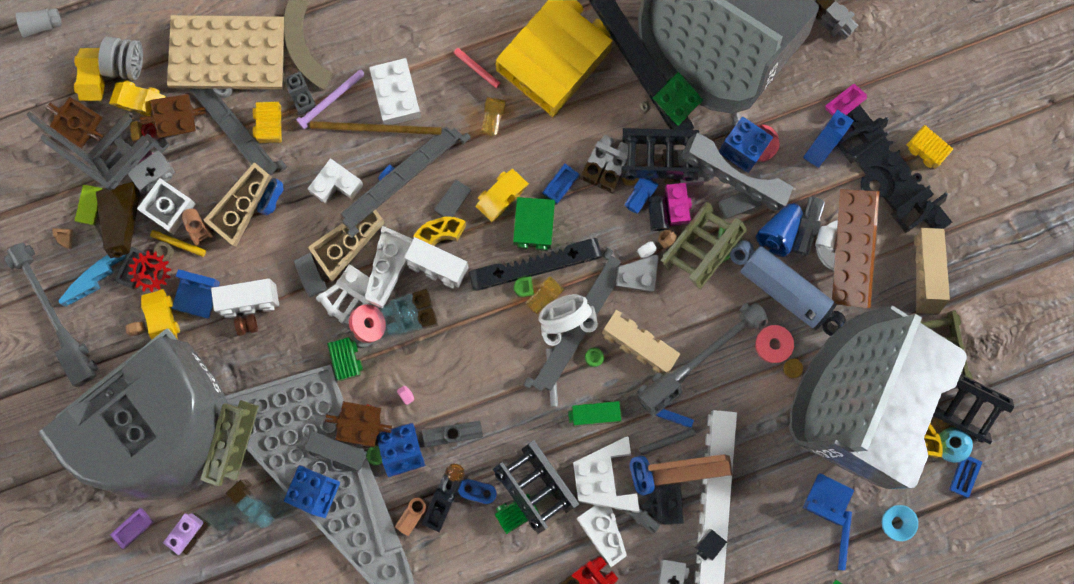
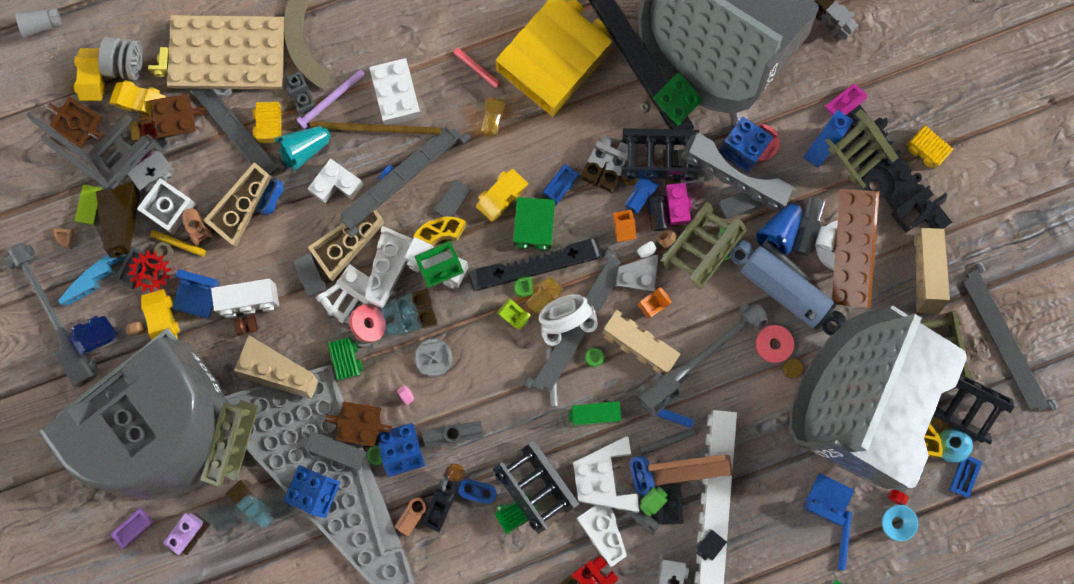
(92, 334): none -> clear blue brick
(162, 60): none -> light yellow bracket
(269, 368): none -> tan wedge
(302, 145): none -> teal cone
(433, 357): none -> light grey tile
(440, 271): none -> green tile
(514, 314): none -> lime bracket
(624, 225): none -> orange brick
(653, 501): none -> bright green brick
(654, 303): none -> orange bracket
(767, 245): none -> dark grey bar
(878, 142): none -> olive fence
(898, 497): none -> red tile
(1005, 342): none -> dark grey piece

